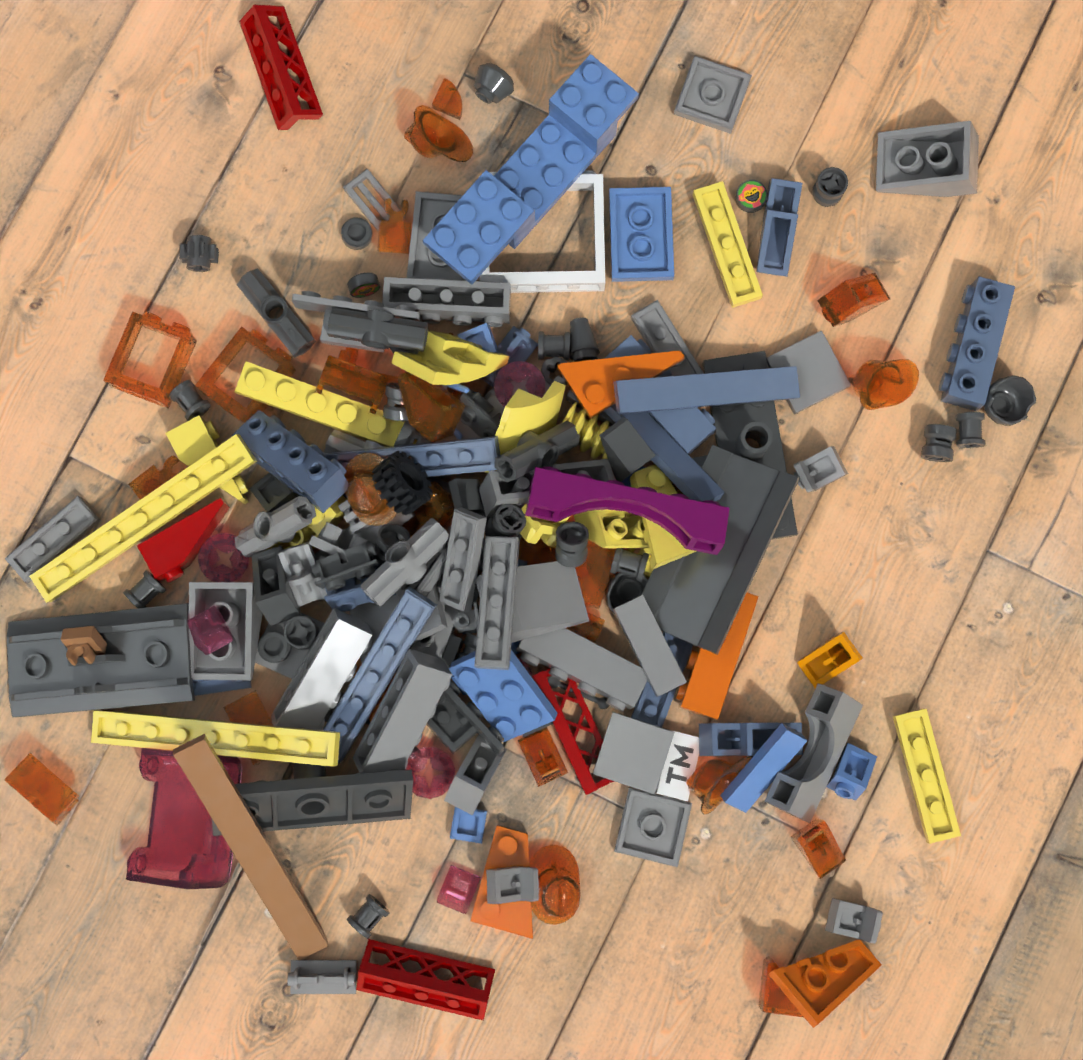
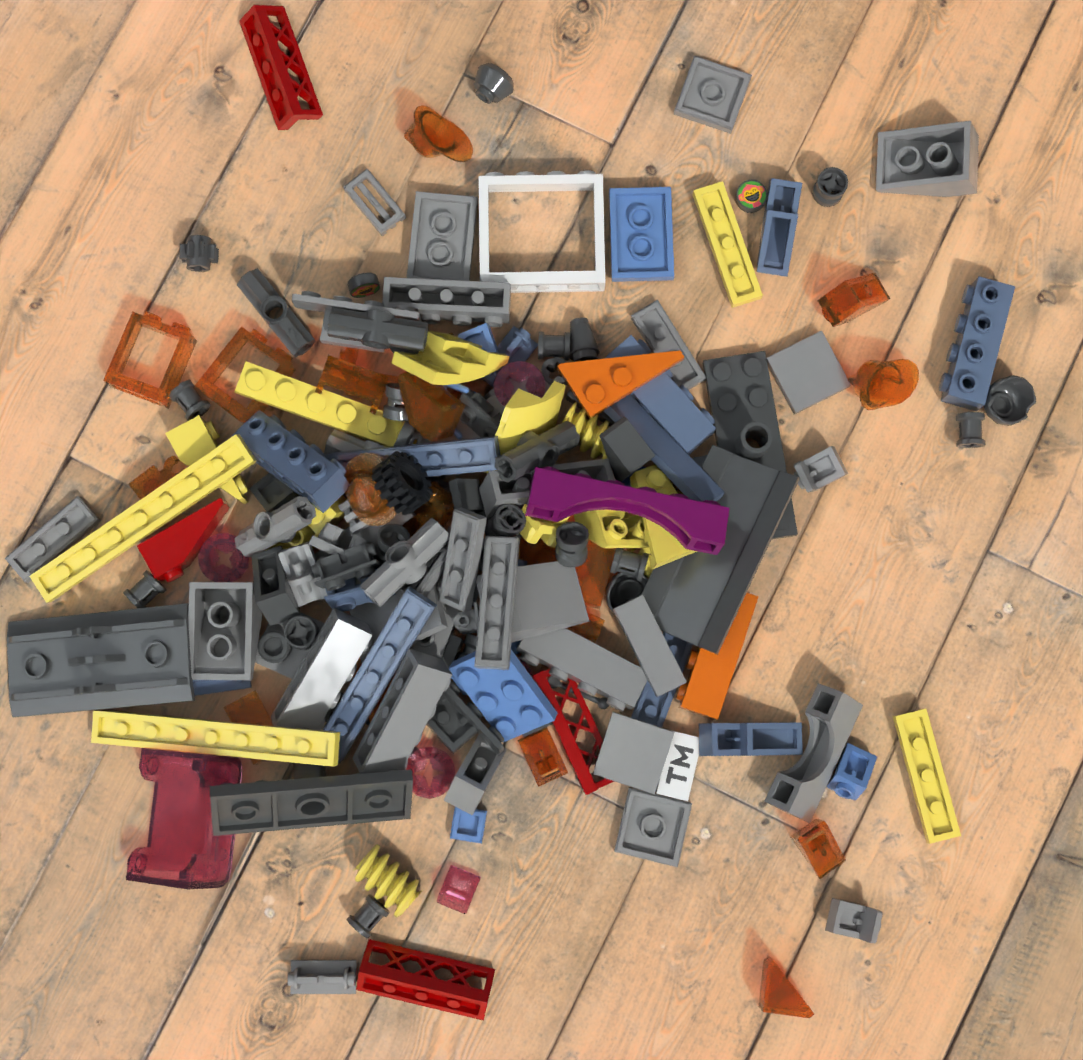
(42, 789): clear orange hinge -> none
(84, 643): medium nougat tile -> none
(209, 630): clear pink slope -> none
(250, 846): medium nougat tile -> none
(356, 233): dark grey tile -> none
(387, 881): none -> light yellow piece
(394, 234): clear orange plate -> none
(448, 100): clear orange tile -> none
(507, 850): orange wing -> none
(512, 884): light grey bracket -> none
(515, 199): medium blue bracket -> none
(557, 884): clear orange piece -> none
(706, 390): sand blue tile -> none
(712, 779): clear orange piece -> none
(763, 768): medium blue tile -> none
(825, 980): orange wing -> none
(829, 659): light orange slope -> none
(938, 443): dark grey wheel -> none

